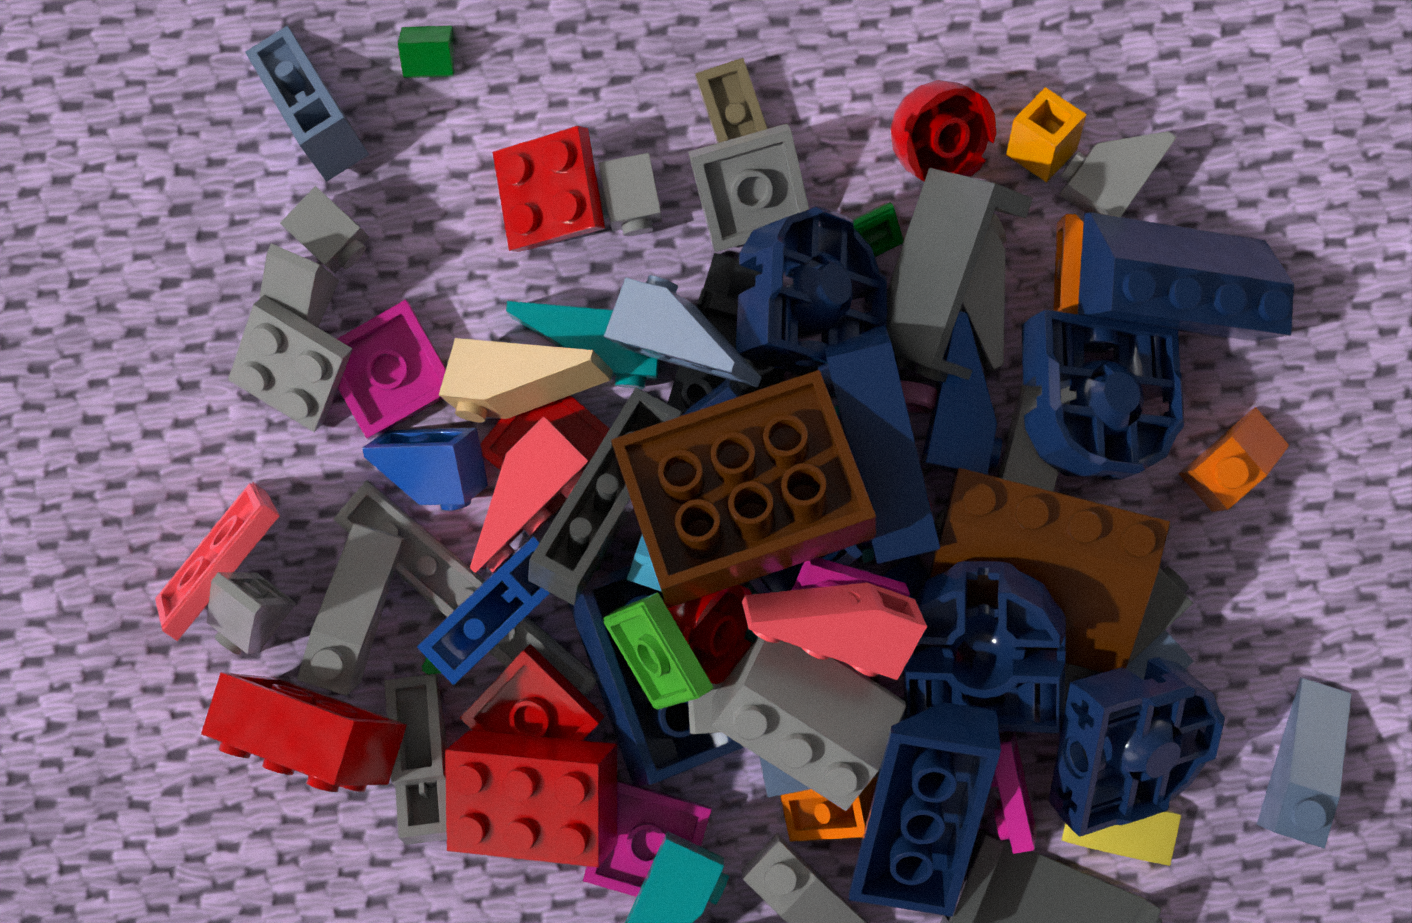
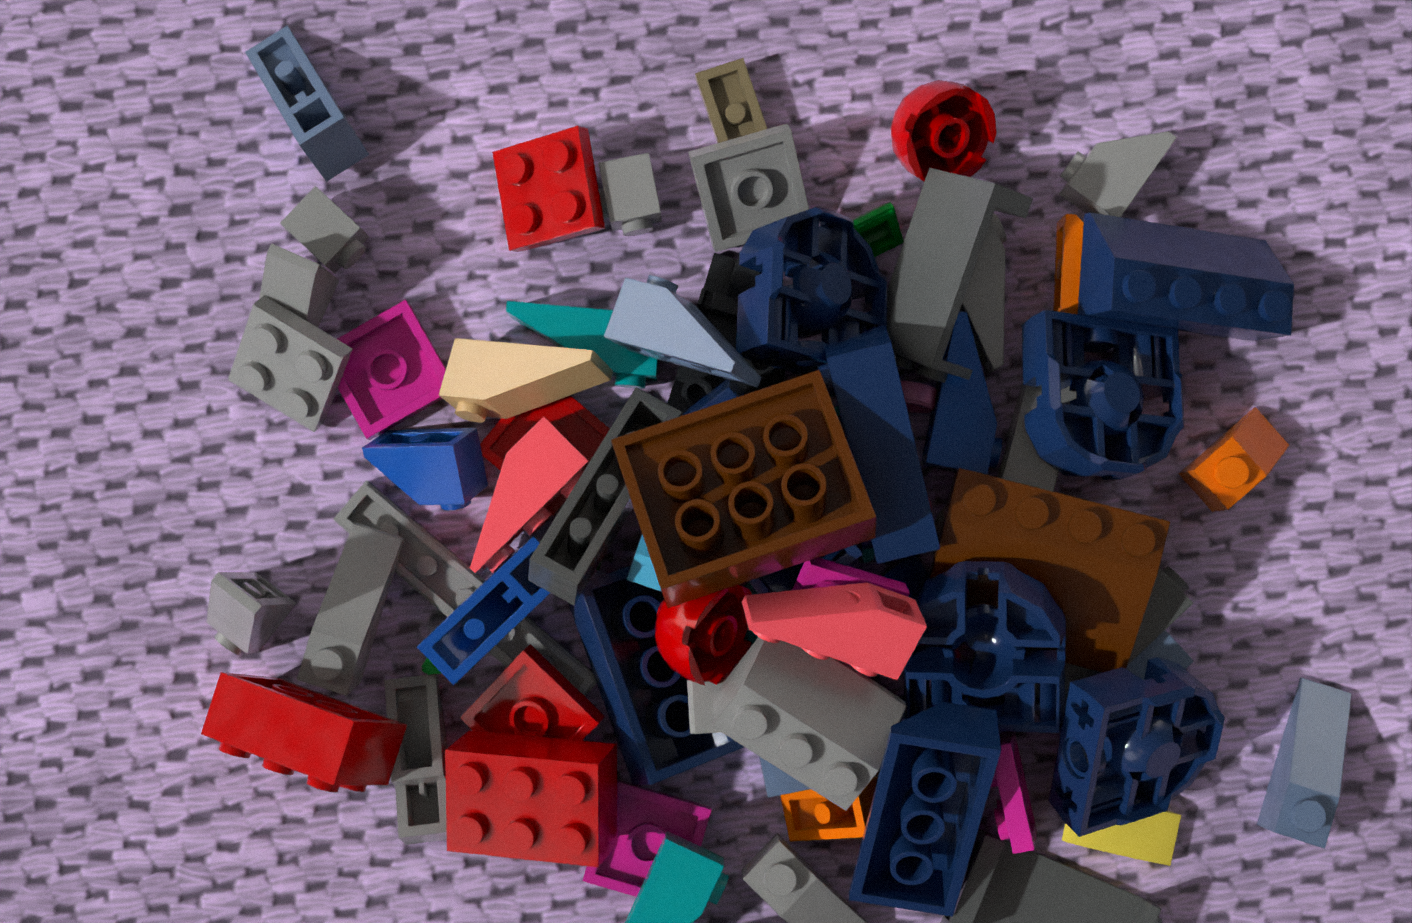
(218, 552): coral tile -> none
(426, 51): green slope -> none
(657, 652): bright green tile -> none
(1045, 134): light orange brick -> none

